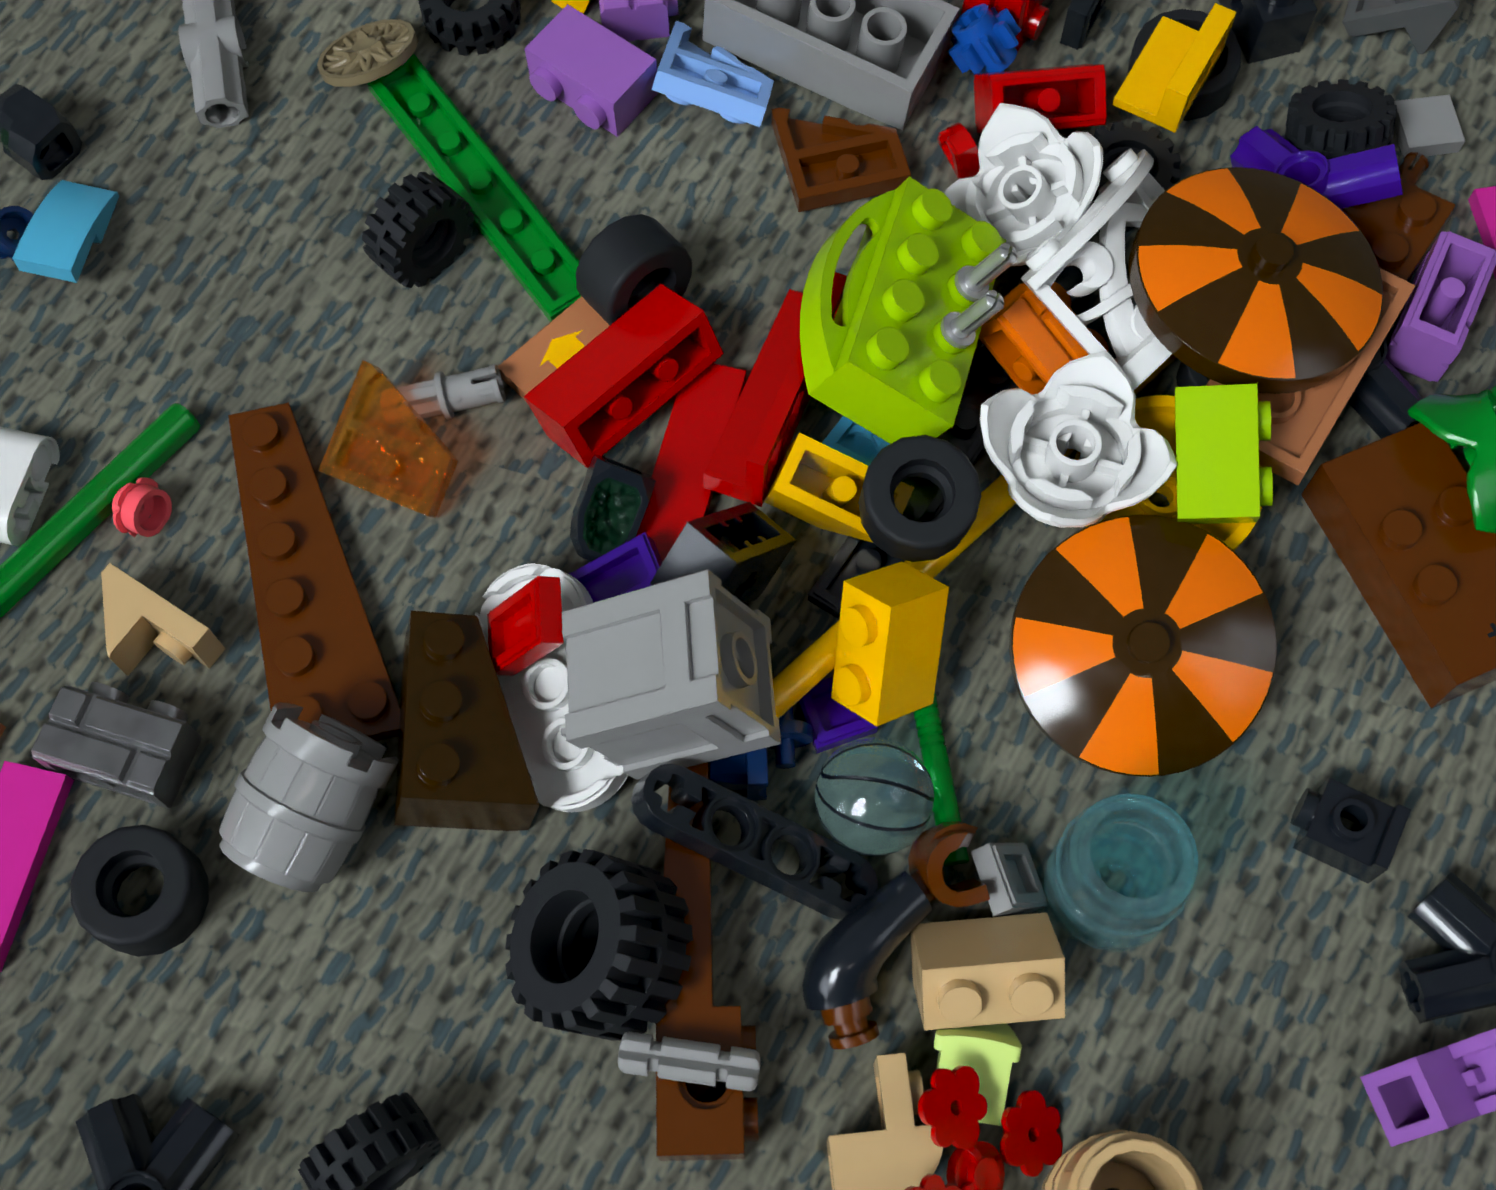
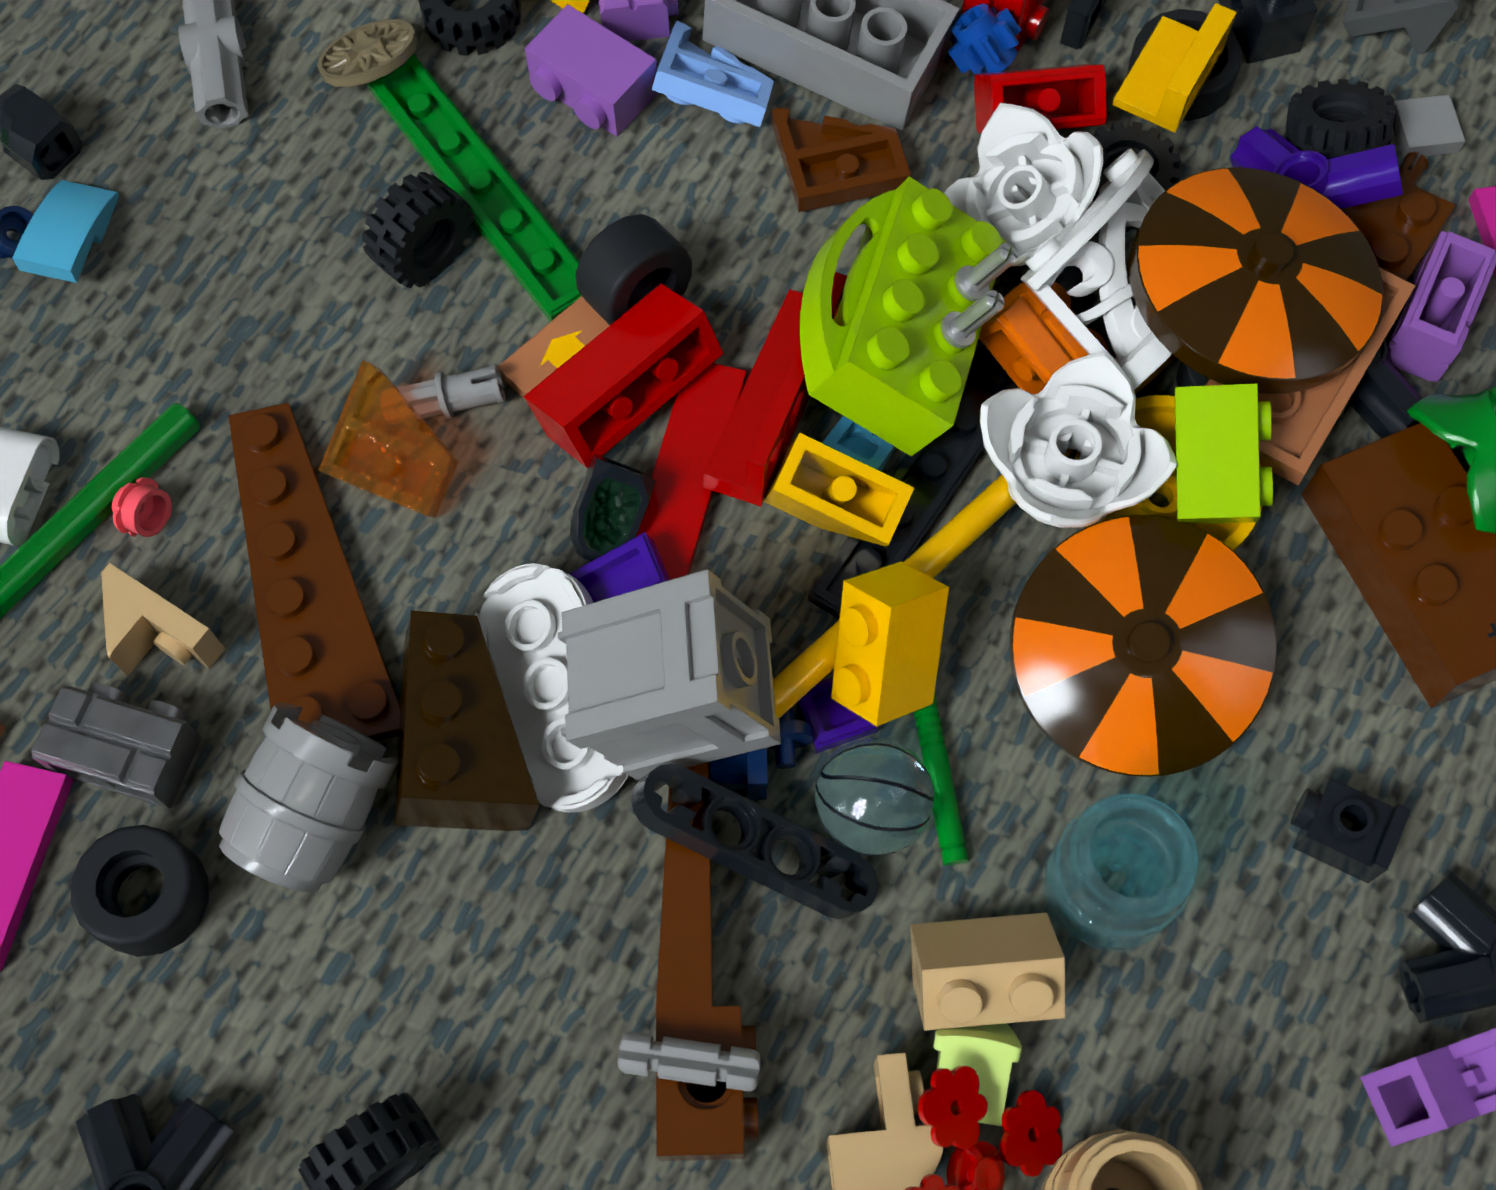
(526, 626): red tile -> none
(598, 945): black tyre -> none
(735, 545): brick -> none
(849, 957): black piece -> none
(927, 459): black tyre -> none
(960, 150): red tile -> none
(1009, 878): light grey tile -> none

